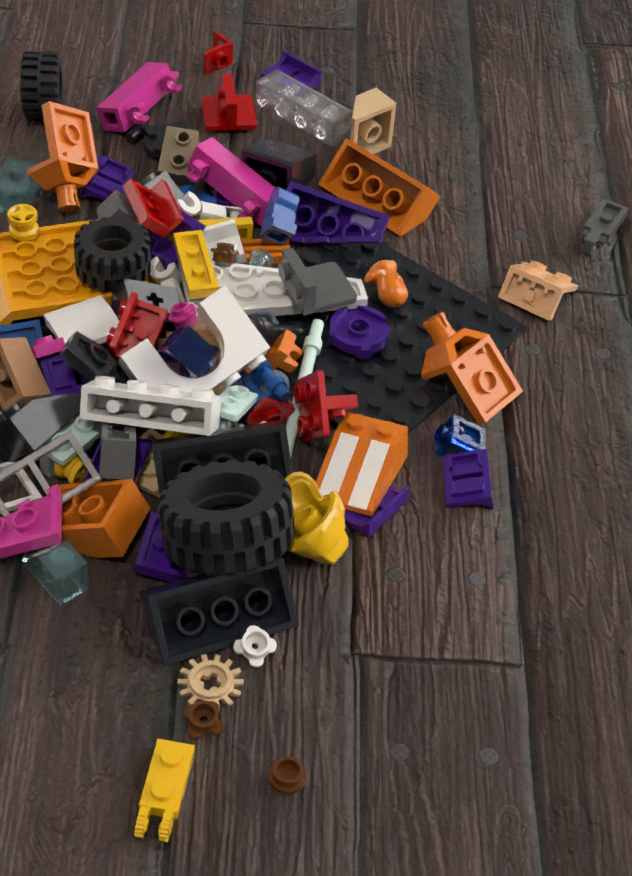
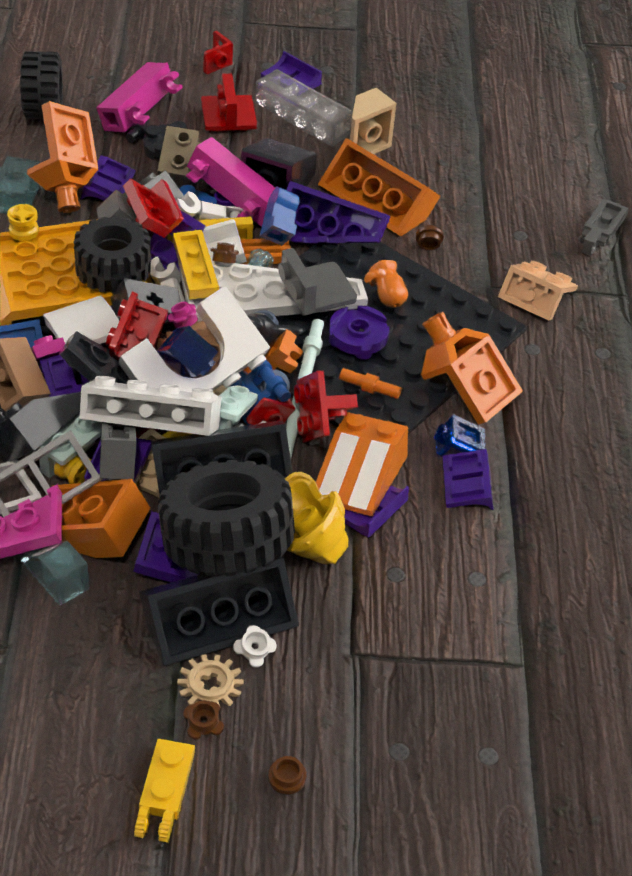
(370, 383): none -> orange bar
(429, 237): none -> reddish brown plate

